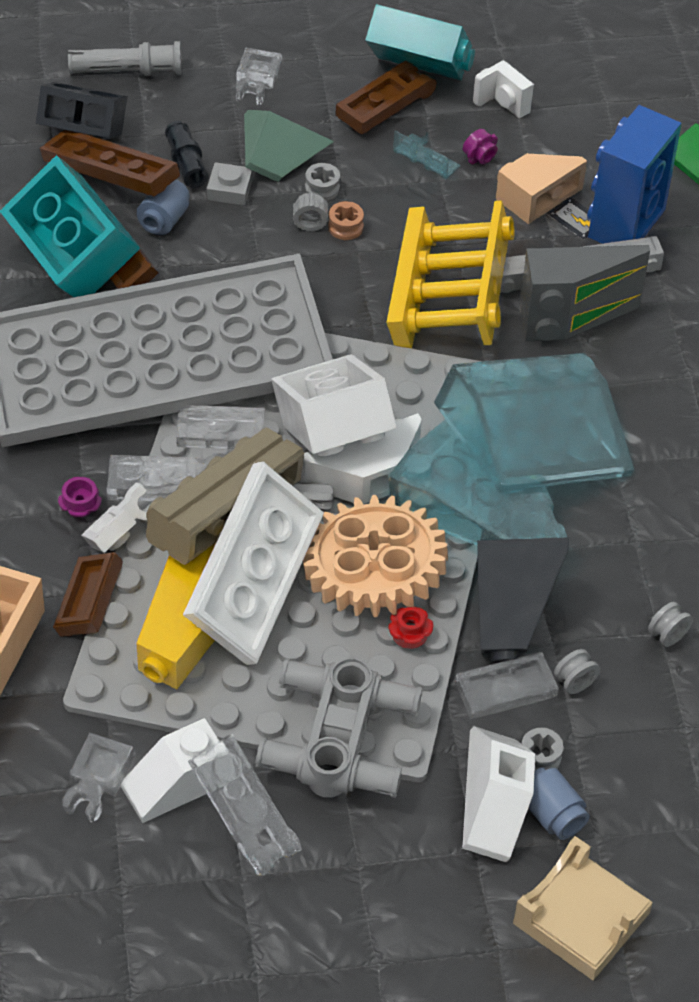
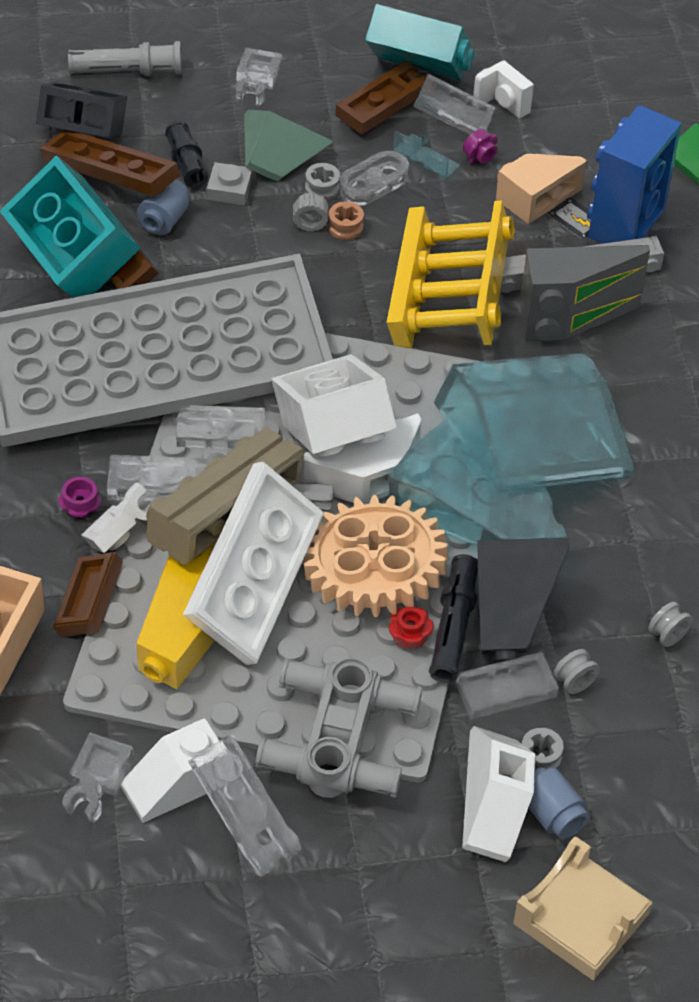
(374, 177): none -> clear plate
(453, 105): none -> clear plate
(457, 602): none -> black pin

